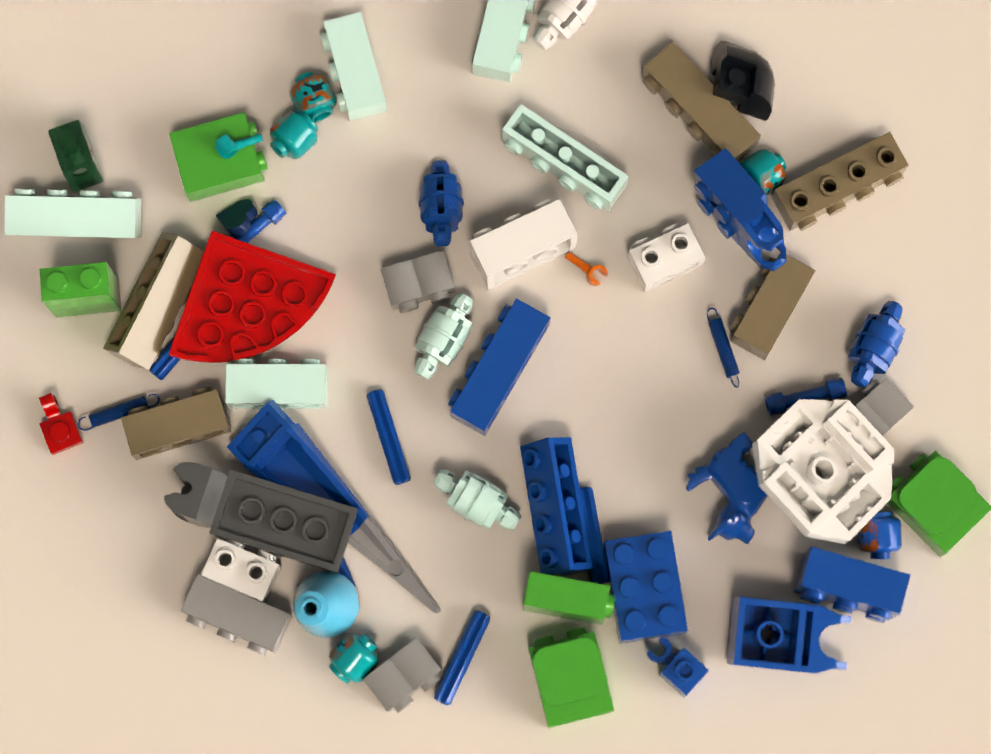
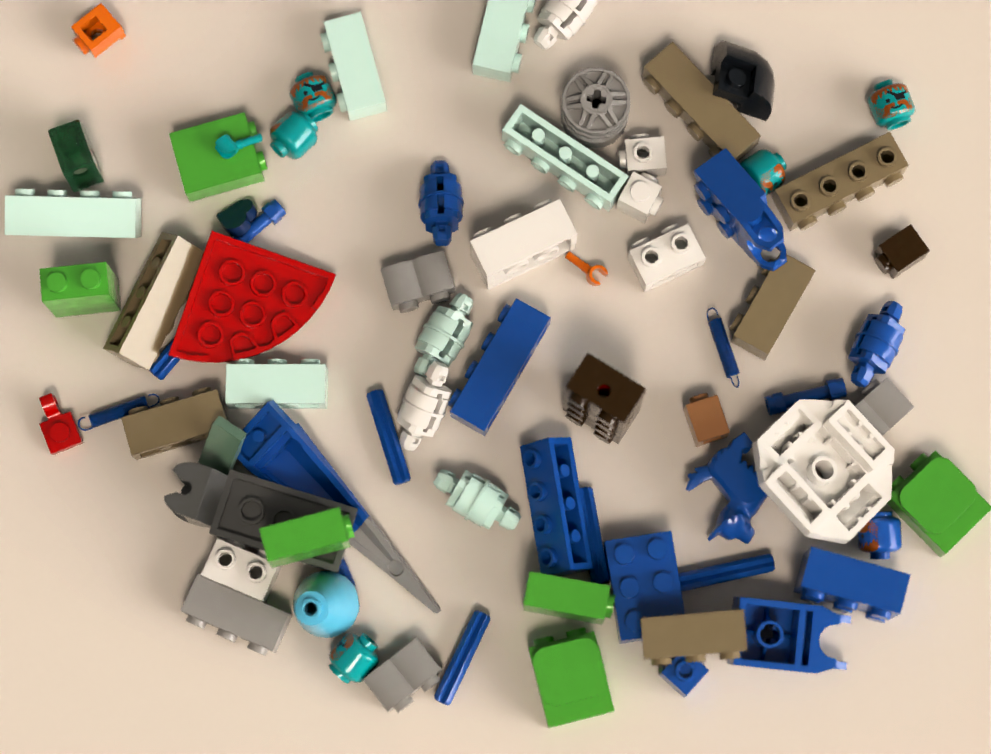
(97, 21): none -> orange brick
(222, 446): none -> sand green tile
(306, 537): none -> bright green brick
(424, 405): none -> white piece
(589, 125): none -> light grey wheel
(602, 399): none -> dark brown brick
(640, 197): none -> white brick
(643, 155): none -> white brick
(693, 636): none -> dark tan brick
(706, 419): none -> medium nougat brick
(726, 572): none -> blue axle
(891, 105): none -> teal head
(900, 252): none -> dark brown brick

